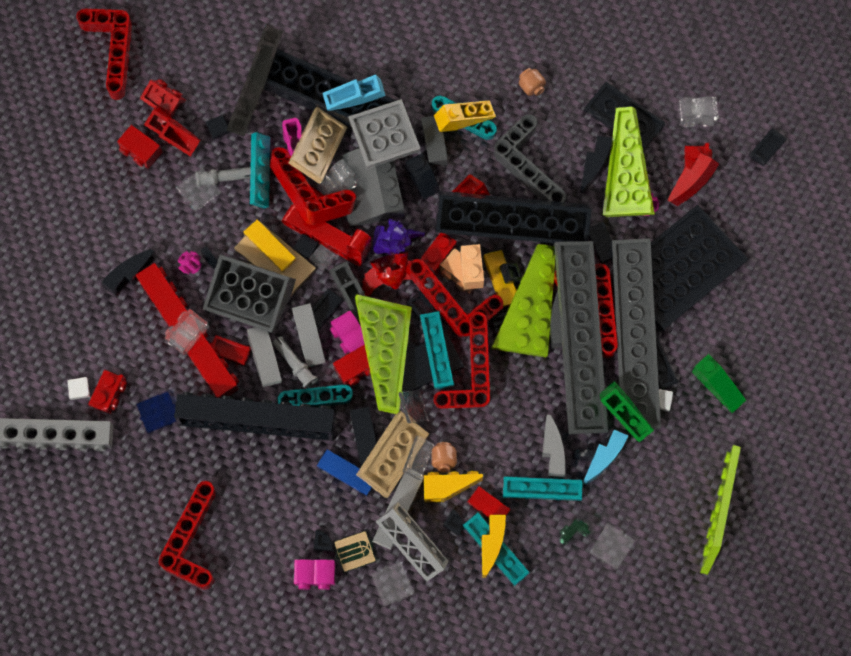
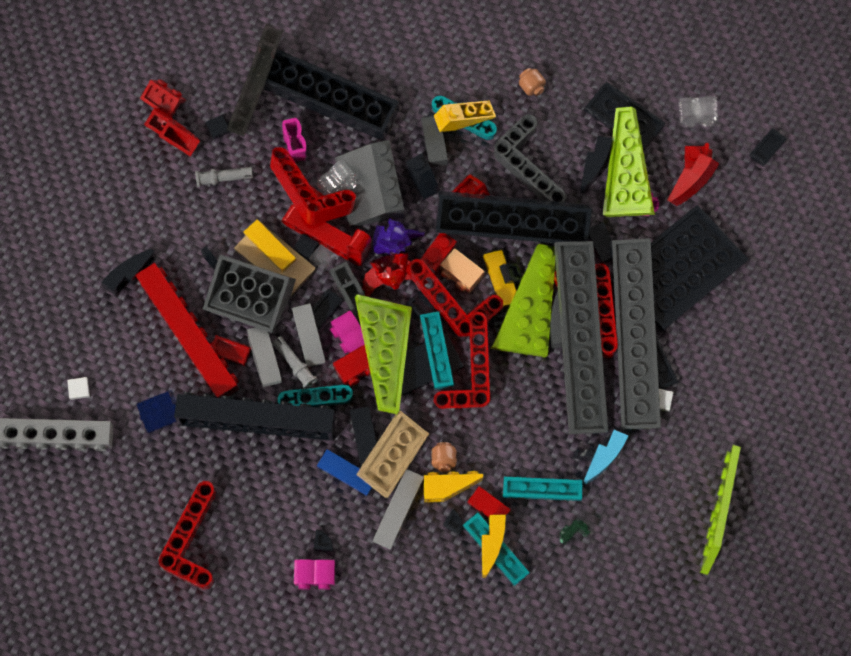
(107, 392): red bracket -> none
(116, 46): red beam -> none
(139, 146): red brick -> none
(186, 331): clear brick -> none
(189, 262): dark pink gear -> none
(198, 189): clear piece -> none
(260, 170): teal plate -> none
(318, 145): tan tile -> none
(354, 93): medium azure slope -> none
(354, 551): piece -> none
(384, 134): light grey plate -> none
(392, 584): clear piece -> none
(413, 407): clear piece -> none
(417, 537): light grey fence -> none
(418, 457): clear tile -> none
(472, 266): light nougat brick -> none
(553, 449): light grey slope -> none
(612, 546): clear piece -> none
(625, 411): green slope -> none
(718, 383): green slope -> none

